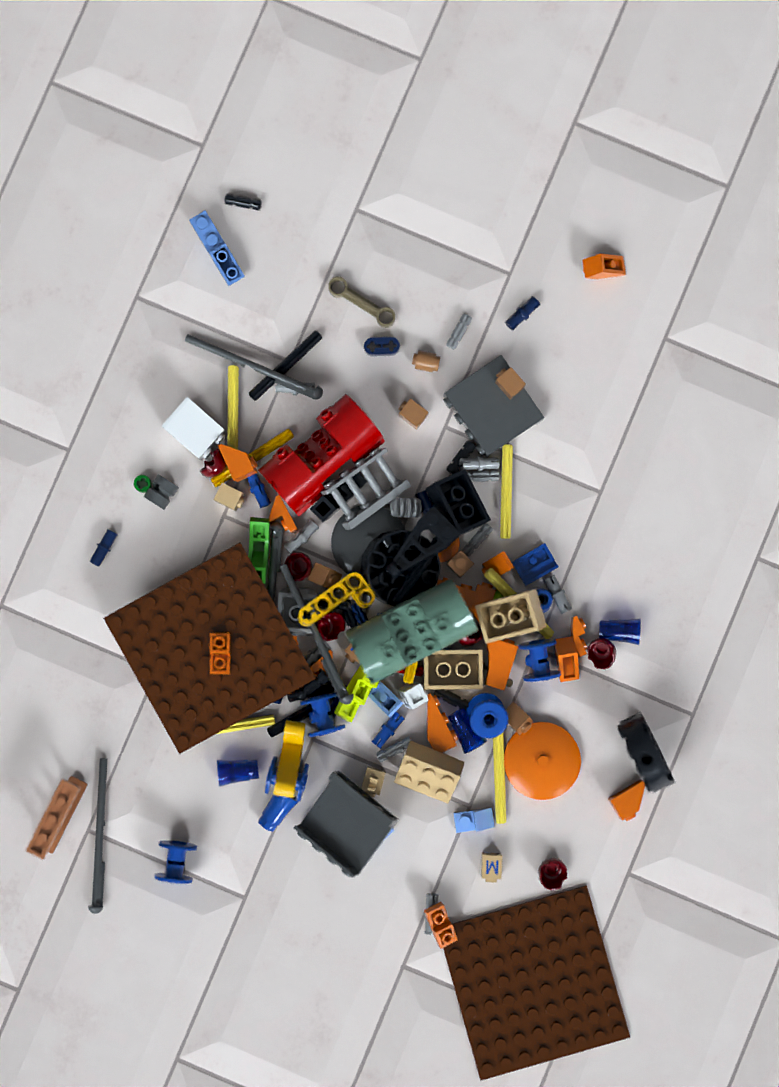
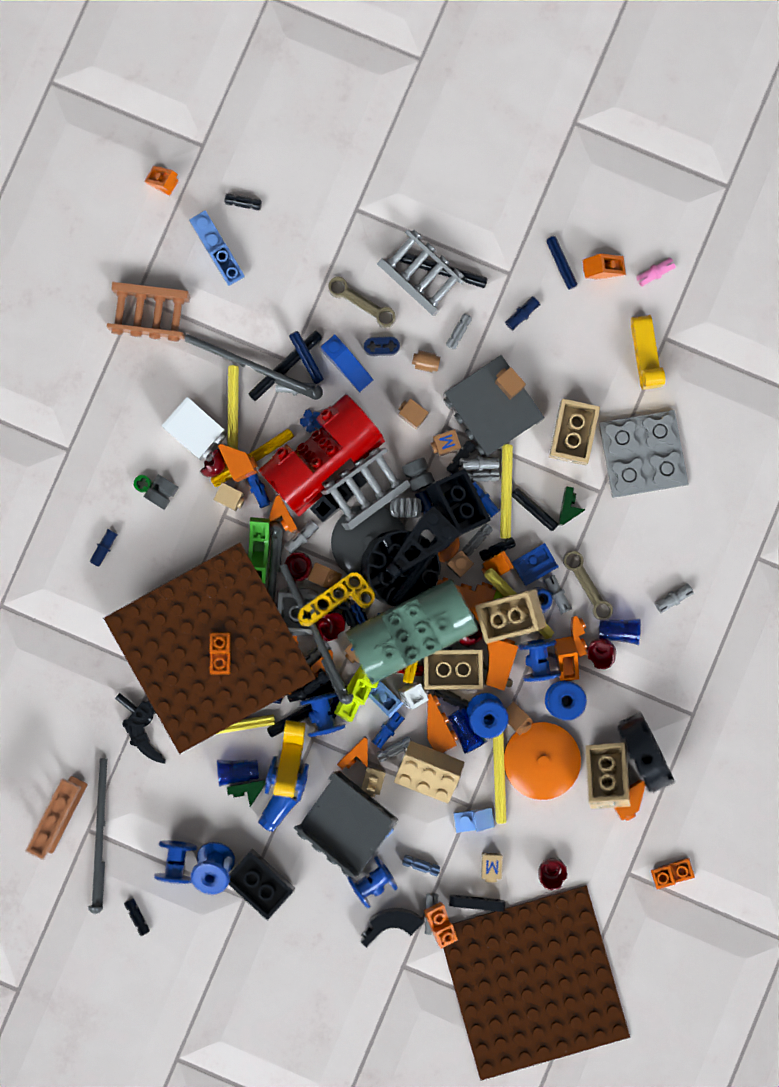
(135, 724): none -> black bar
(136, 917): none -> black axle
(141, 293): none -> nougat fence
(162, 179): none -> orange slope
(212, 869): none -> blue hose
(252, 788): none -> dark green slope
(260, 884): none -> black brick
(306, 357): none -> dark blue axle
(310, 421): none -> blue plant
(346, 363): none -> blue slope
(359, 750): none -> orange slope
(372, 884): none -> blue hose
(391, 918): none -> black arch
(404, 277): none -> light grey fence
(418, 474): none -> dark grey wheel
(421, 865): none -> sand blue axle
(428, 264): none -> black axle
(445, 443): none -> medium nougat brick
(477, 903): none -> black beam
(490, 507): none -> blue pin
(497, 548): none -> black axle
(534, 509): none -> black axle
(561, 262): none -> dark blue axle
(567, 512): none -> dark green slope
(574, 432): none -> tan brick
(576, 704): none -> blue hose
(588, 585): none -> dark tan piece
(607, 775): none -> tan brick
(643, 454): none -> light grey piece
(646, 353): none -> yellow beam
(655, 272): none -> bright pink pin
(672, 873): none -> orange slope
(674, 598): none -> light grey pin

